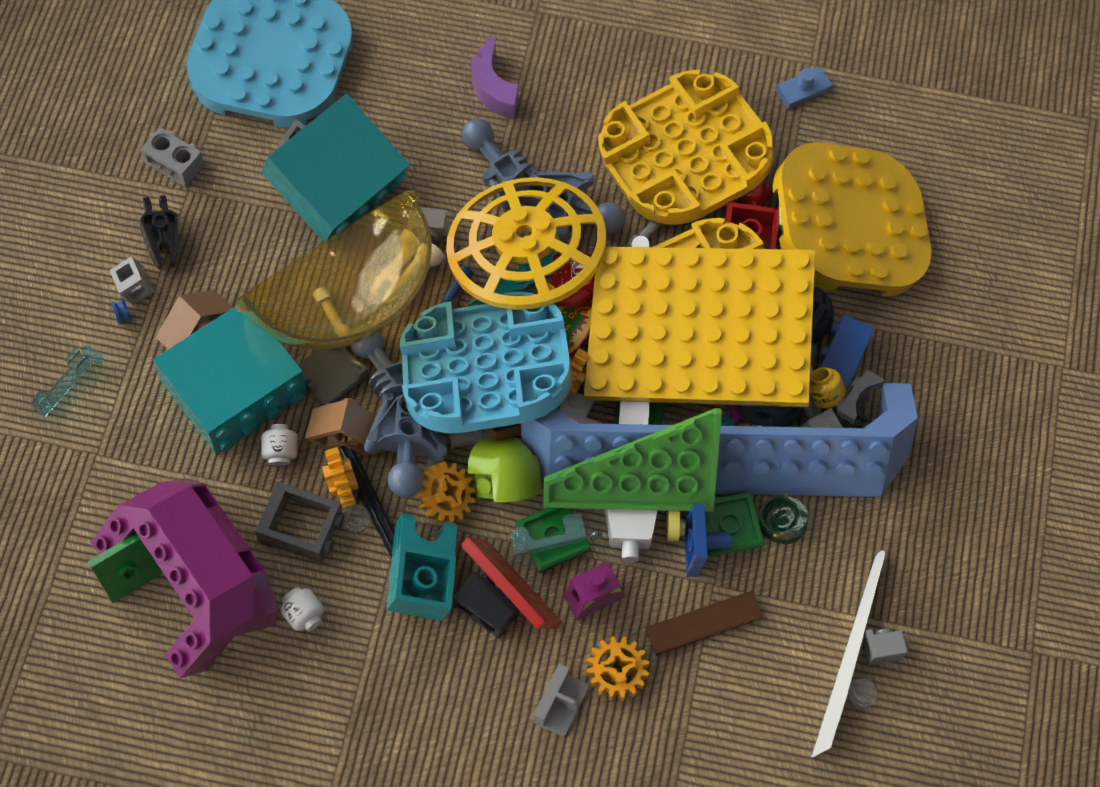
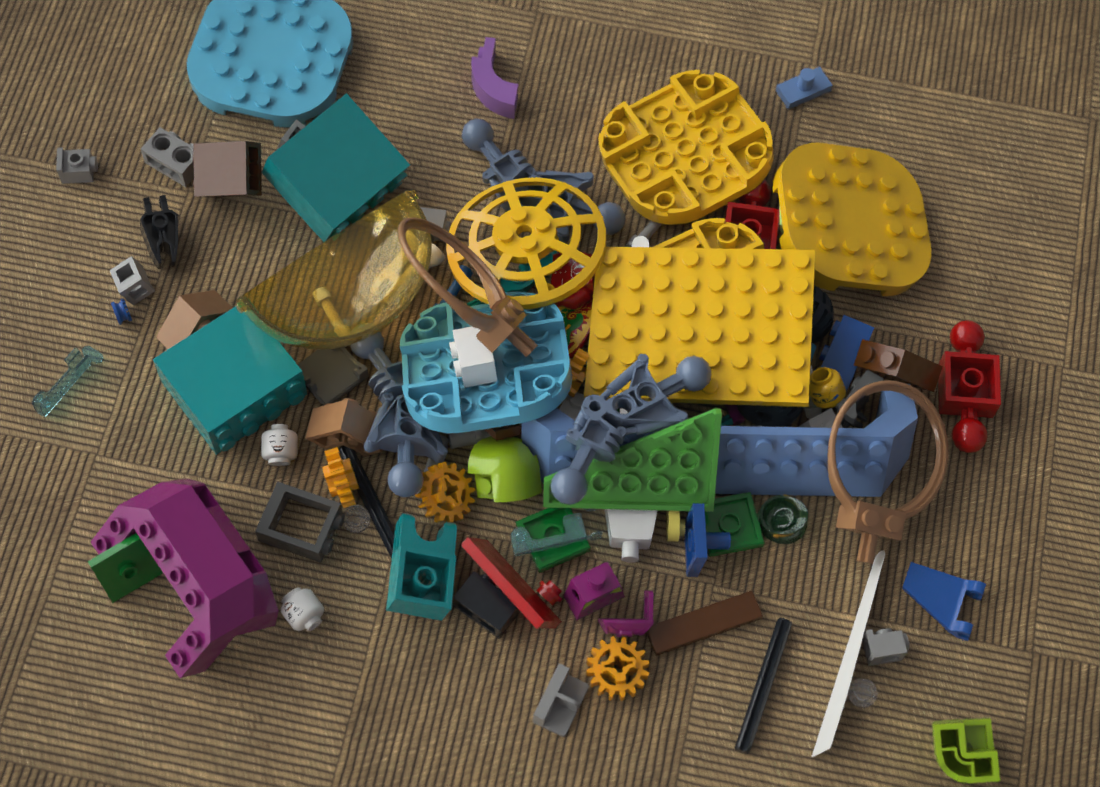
(76, 165): none -> light grey brick
(227, 169): none -> brick
(474, 360): none -> white brick
(506, 313): none -> medium nougat brick
(549, 592): none -> red plate
(606, 428): none -> sand blue piece
(631, 627): none -> magenta piece
(763, 686): none -> black axle
(874, 520): none -> medium nougat brick
(898, 365): none -> reddish brown brick
(942, 596): none -> blue flag
(966, 749): none -> lime brick
(969, 386): none -> red brick

